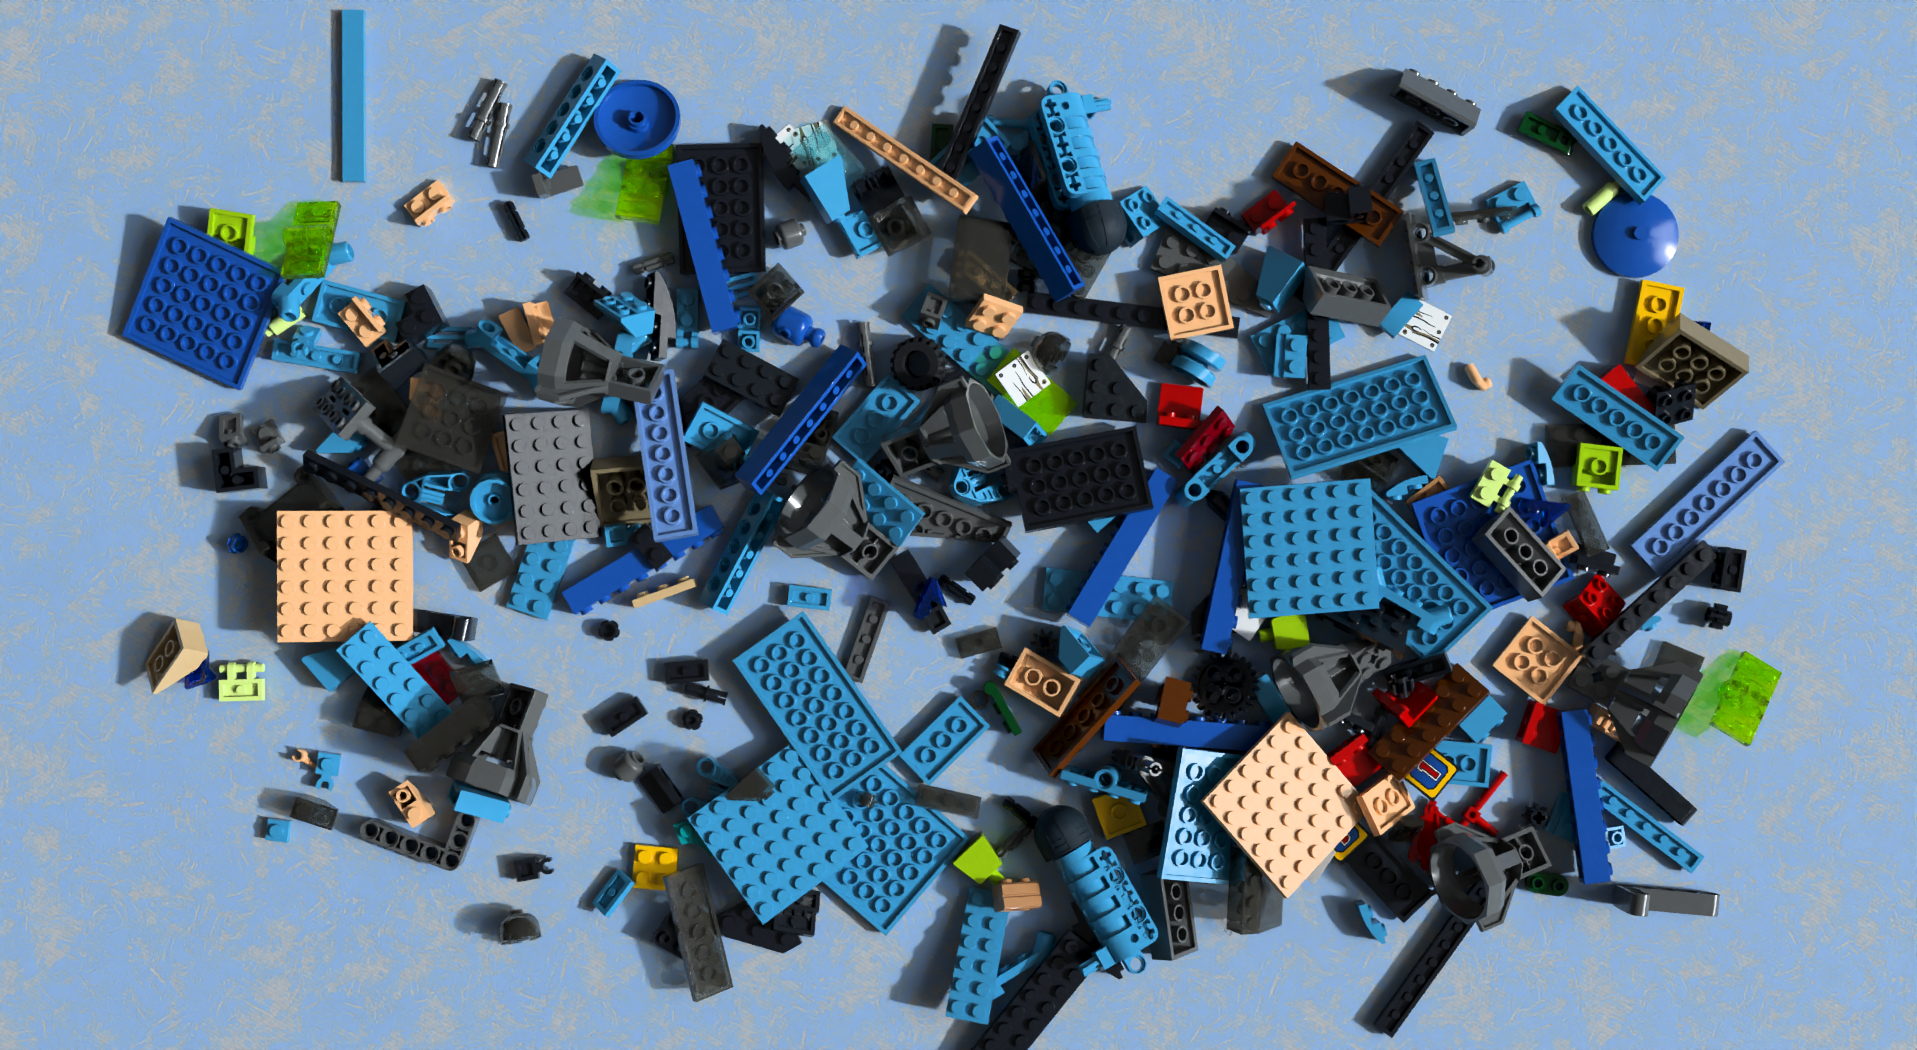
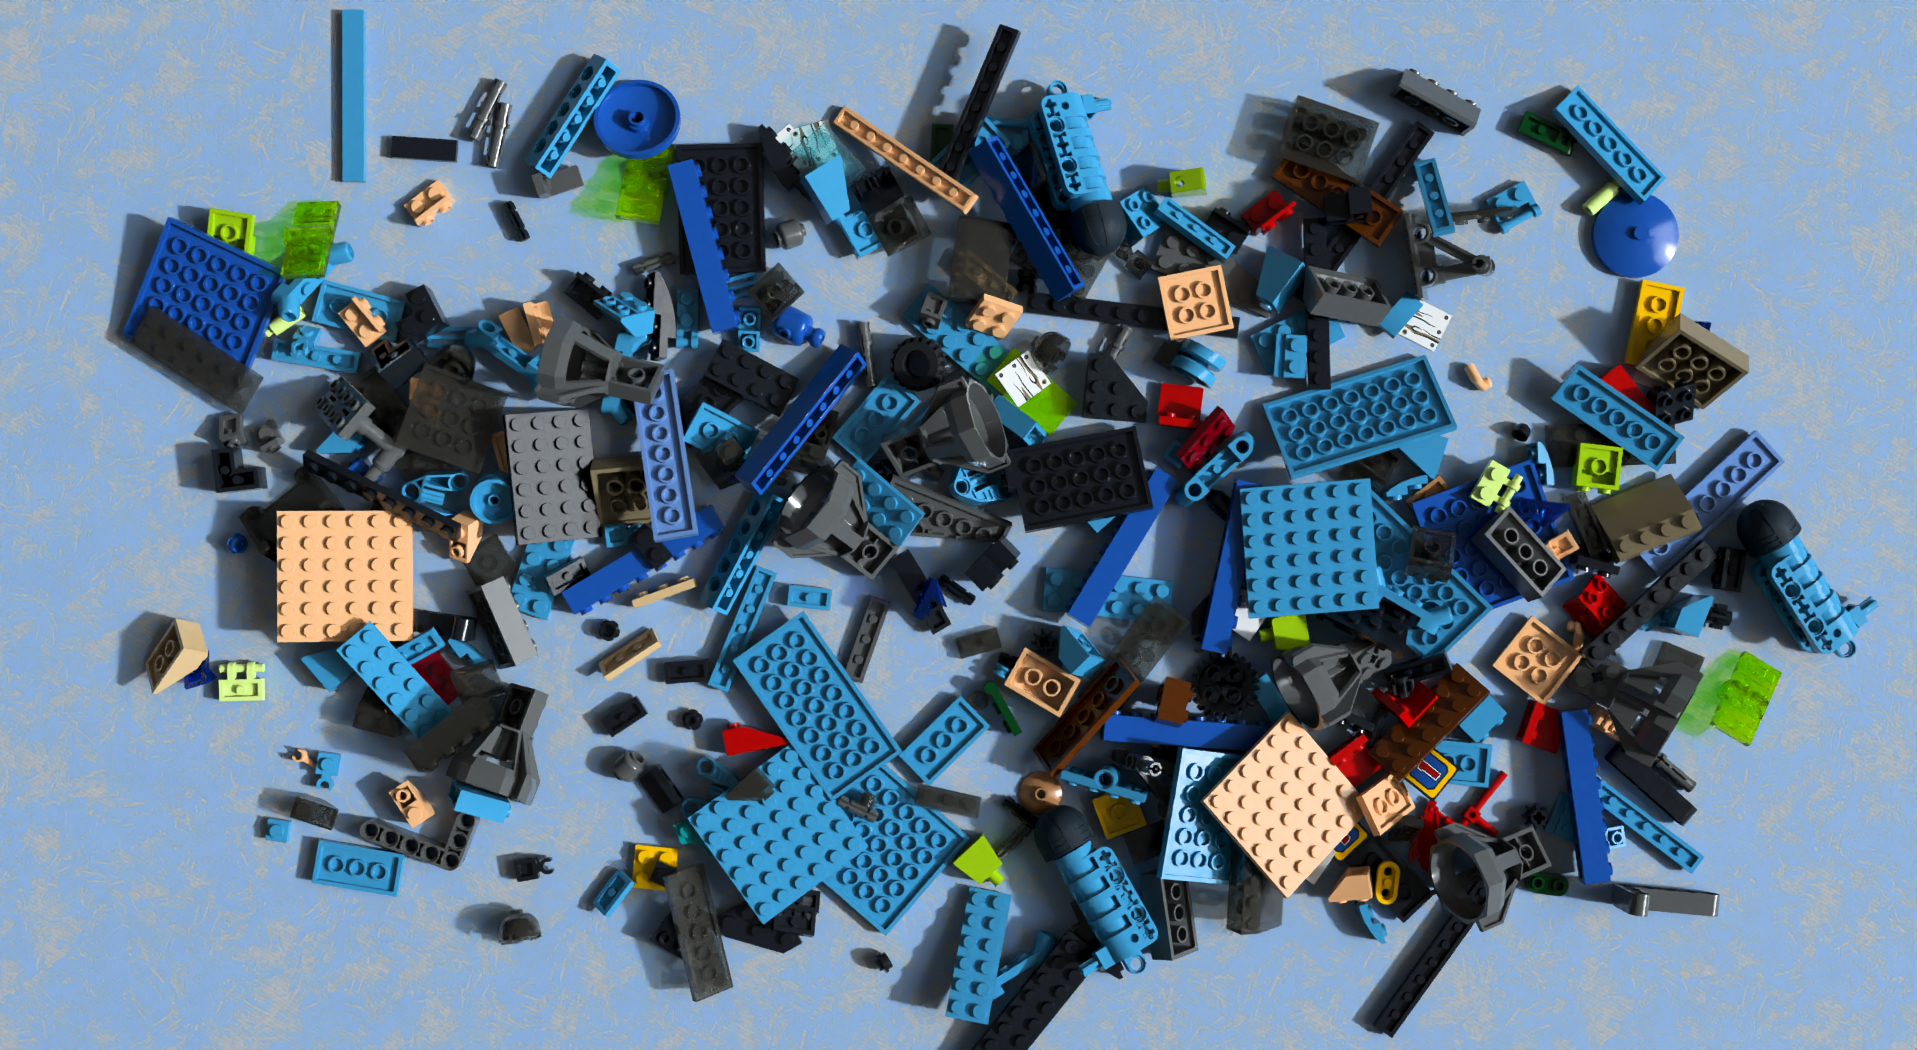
(196, 359): none -> clear smoke plate
(358, 867): none -> dark azure plate
(424, 149): none -> black tile
(502, 623): none -> slope
(566, 575): none -> black plate
(629, 654): none -> tan plate
(661, 869): none -> black plate
(705, 693): black axle -> none
(742, 628): none -> dark azure plate
(747, 738): none -> red slope
(857, 808): none -> dark grey axle
(883, 962): none -> black plate
(1016, 896): medium nougat brick -> none
(1040, 781): none -> medium nougat dish
(1136, 262): none -> clear smoke plate
(1194, 183): none -> lime torso
(1327, 139): none -> clear smoke slope
(1352, 885): none -> light nougat slope
(1388, 881): none -> yellow plate
(1430, 554): none -> clear smoke slope
(1521, 432): none -> black hinge
(1645, 518): none -> dark tan slope
(1674, 772): none -> dark grey pin
(1687, 615): none -> dark azure slope
(1771, 534): none -> dark azure piece

